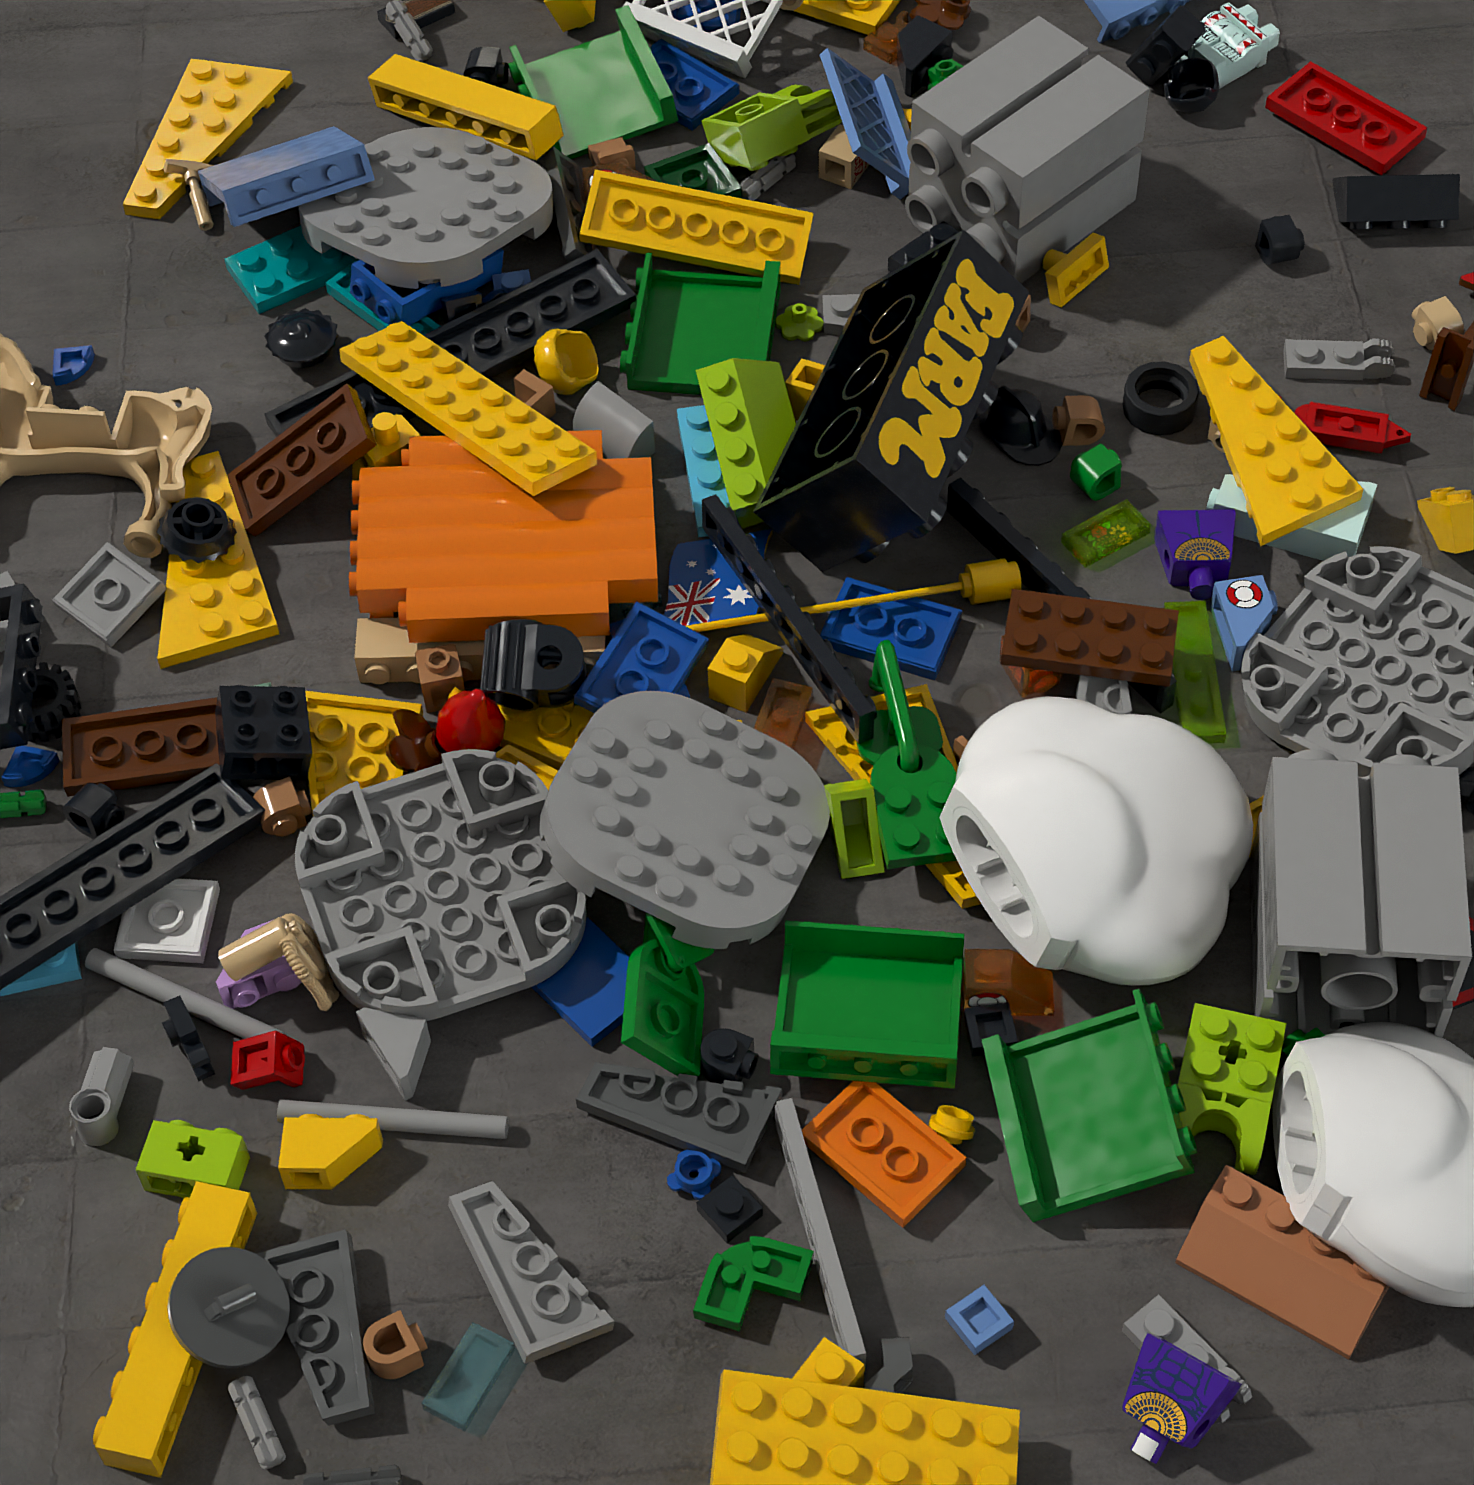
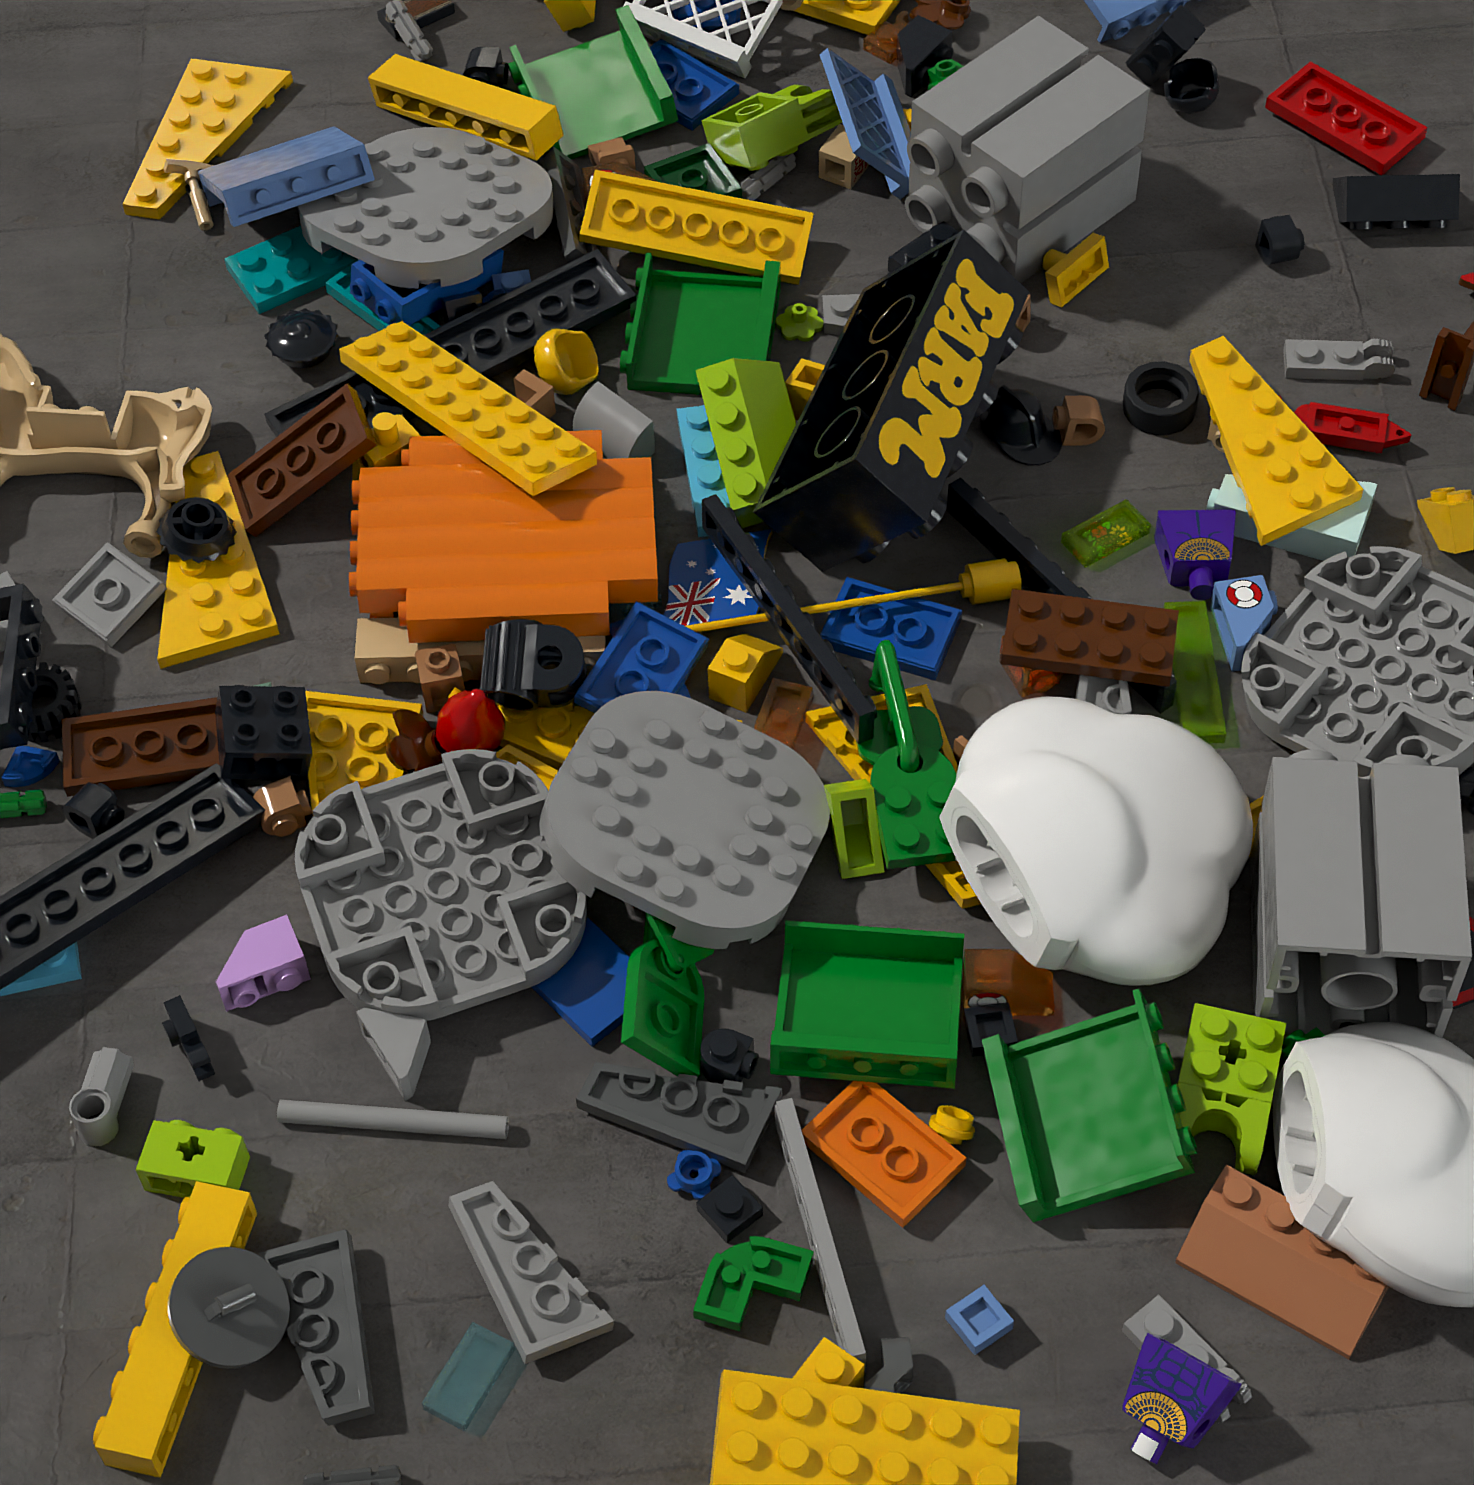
(71, 363): blue tile -> none
(164, 990): light grey piece -> none
(170, 923): white tile -> none
(256, 1422): light grey axle -> none
(267, 1060): red bracket -> none
(287, 937): tan piece -> none
(325, 1150): yellow slope -> none
(394, 1347): medium nougat plate -> none
(1097, 472): green plate -> none
(1234, 42): light aqua hips -> none
(1432, 317): tan plate -> none

